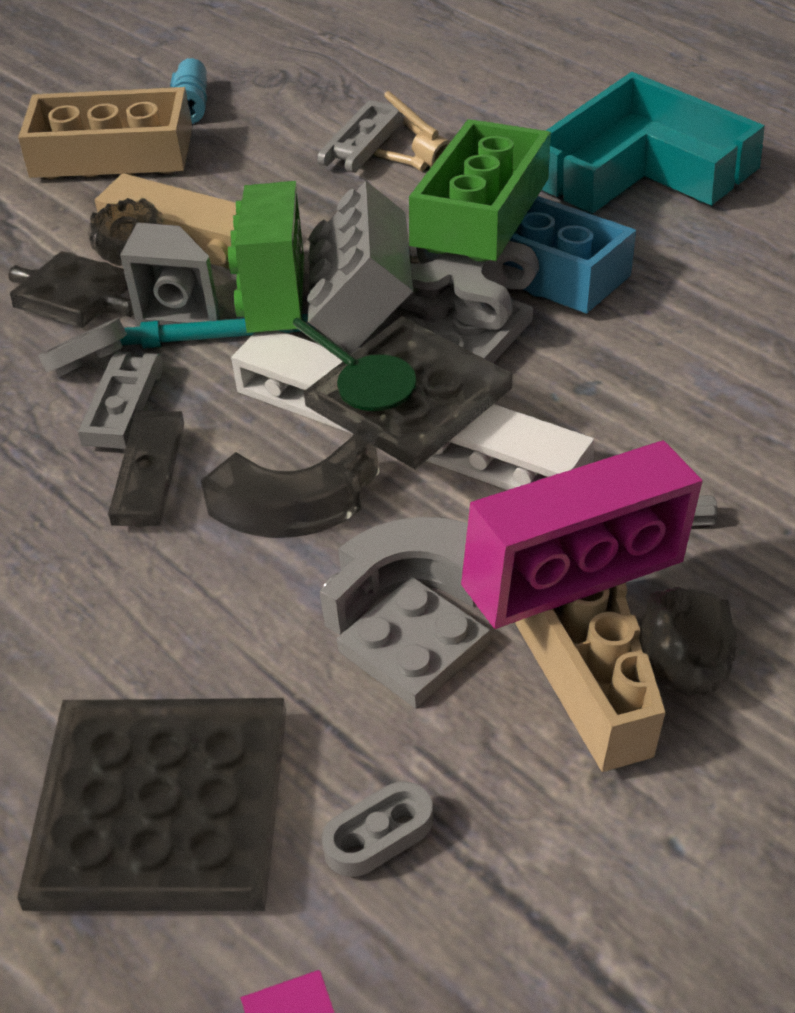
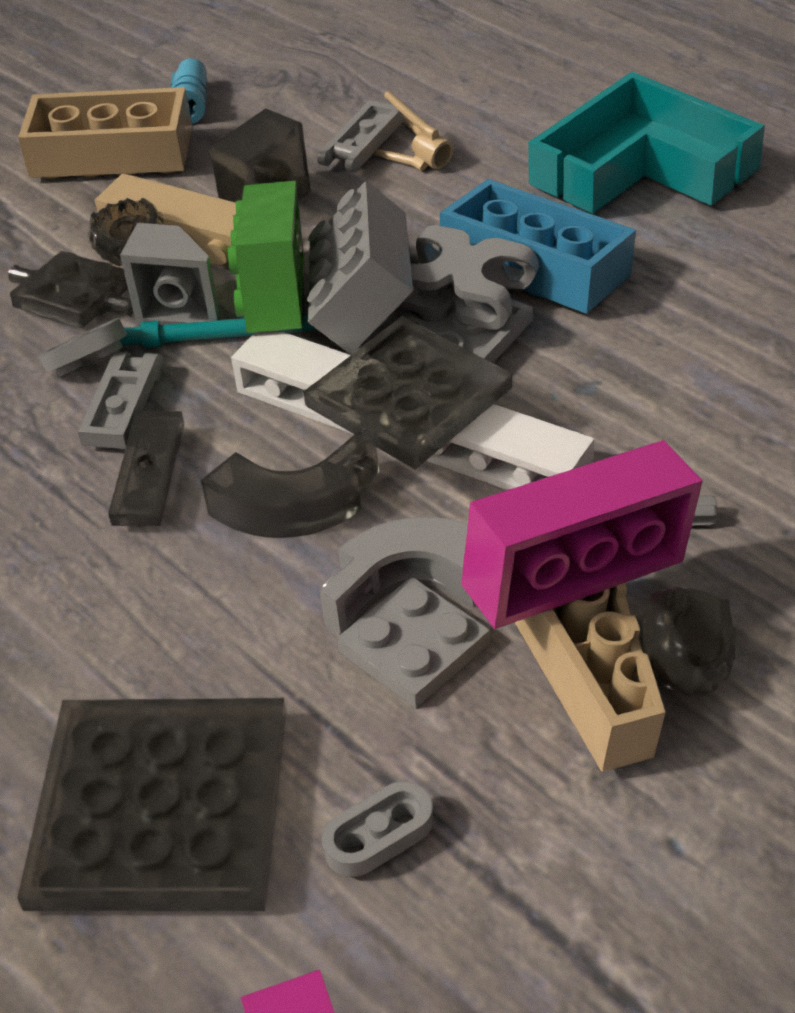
(260, 152): none -> clear smoke brick
(370, 381): dark green piece -> none
(479, 190): bright green brick -> none

